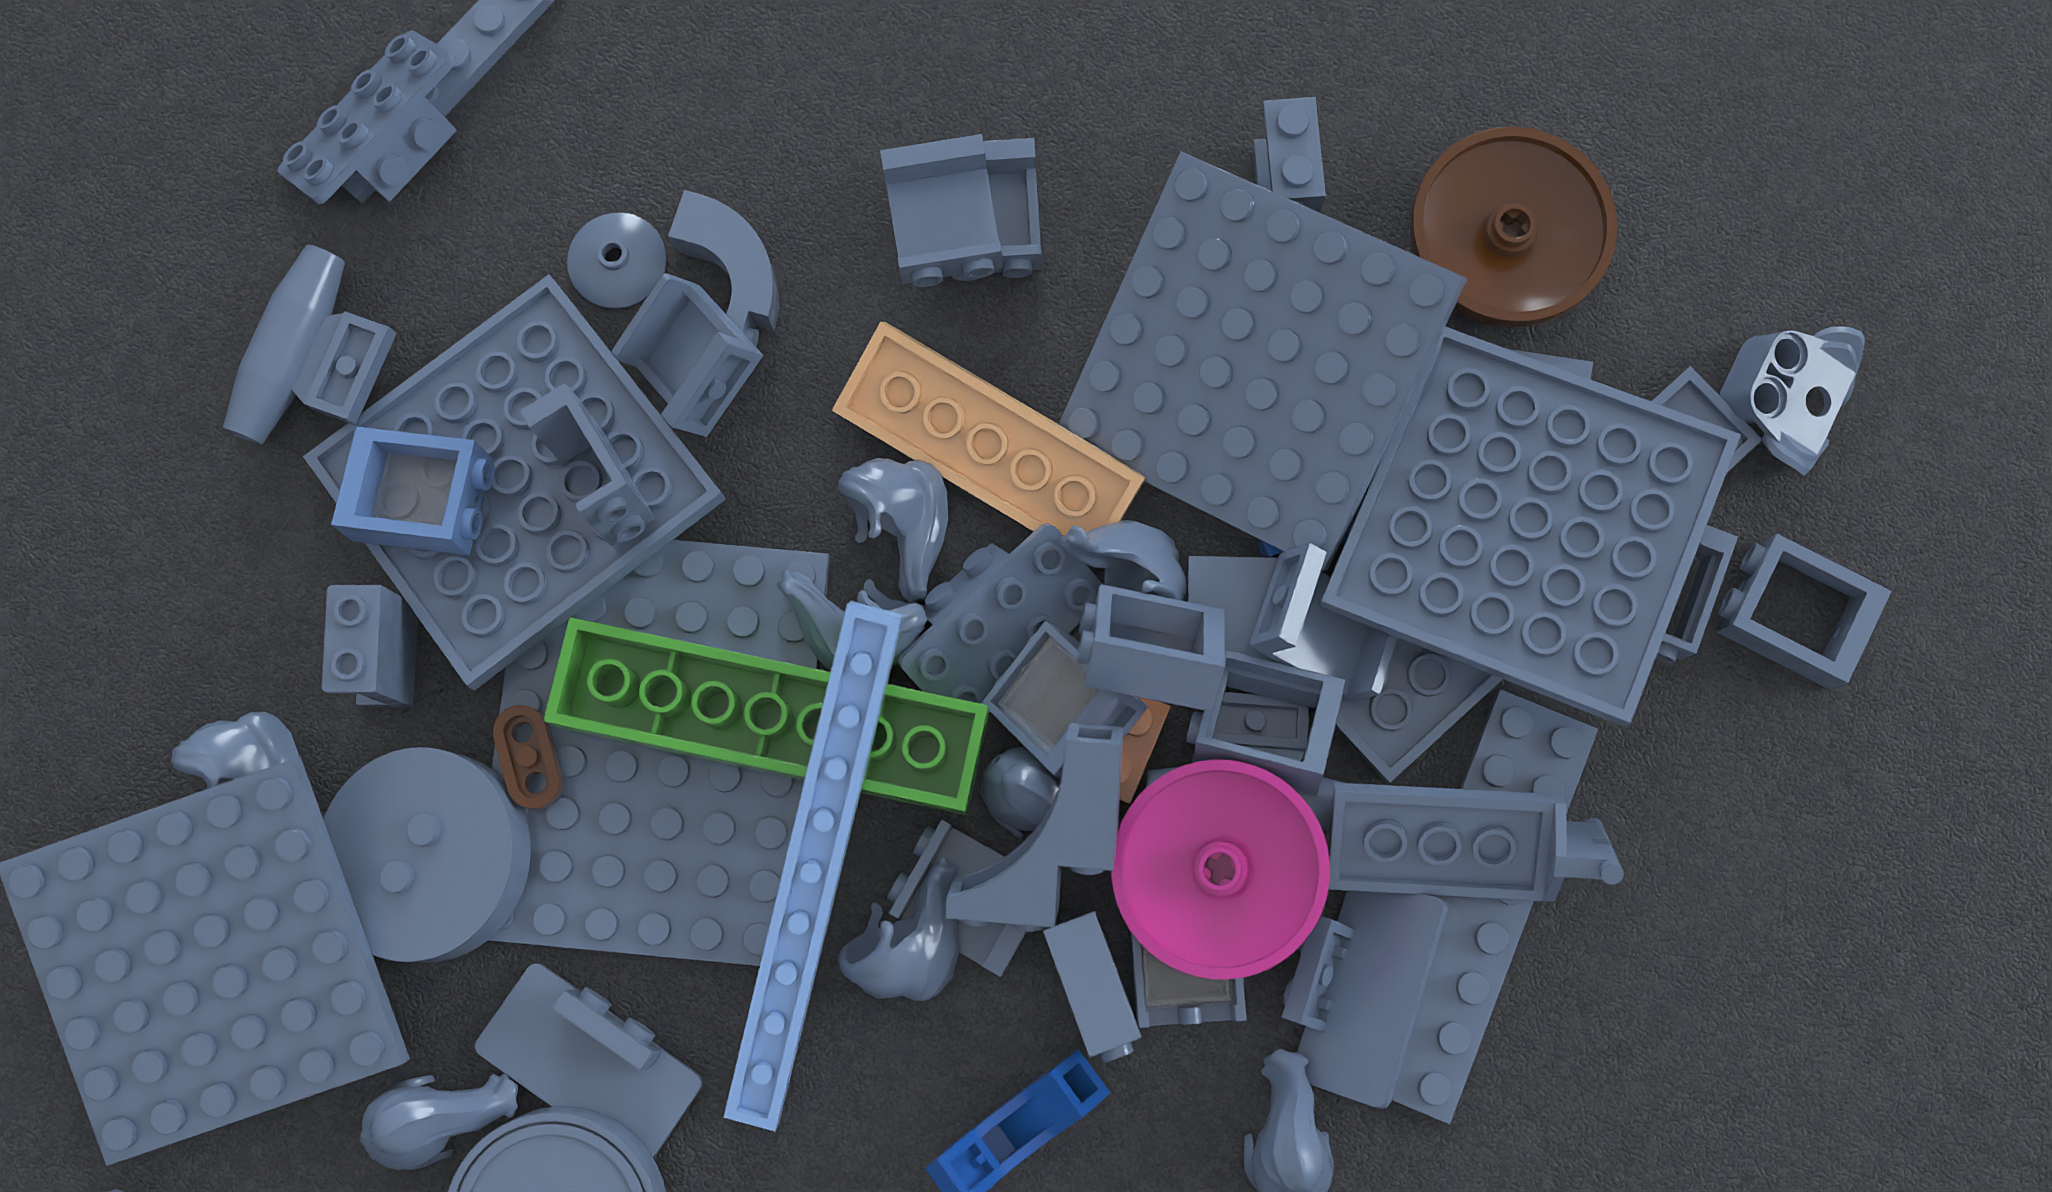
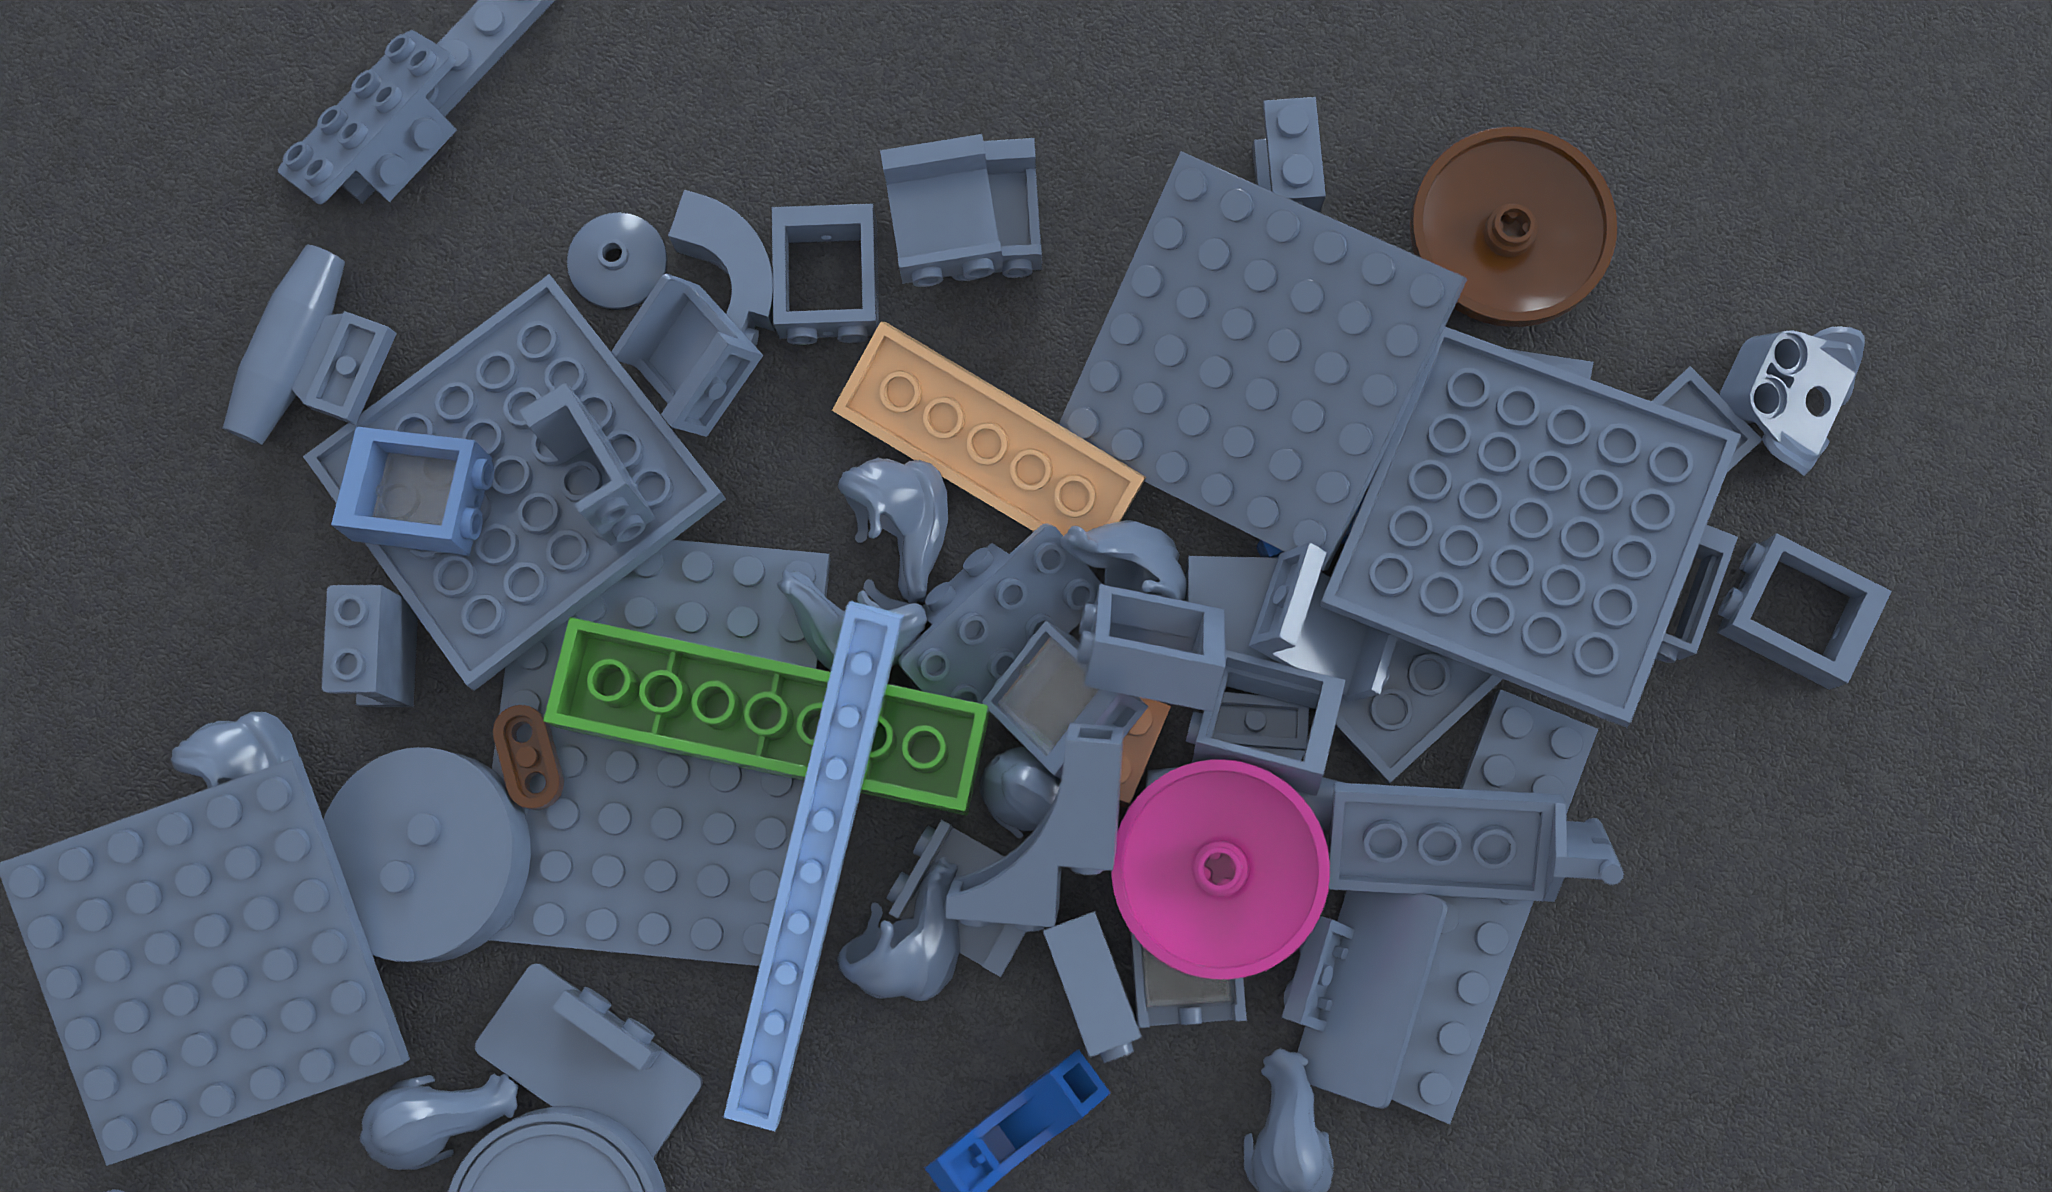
(822, 225): none -> sand blue window

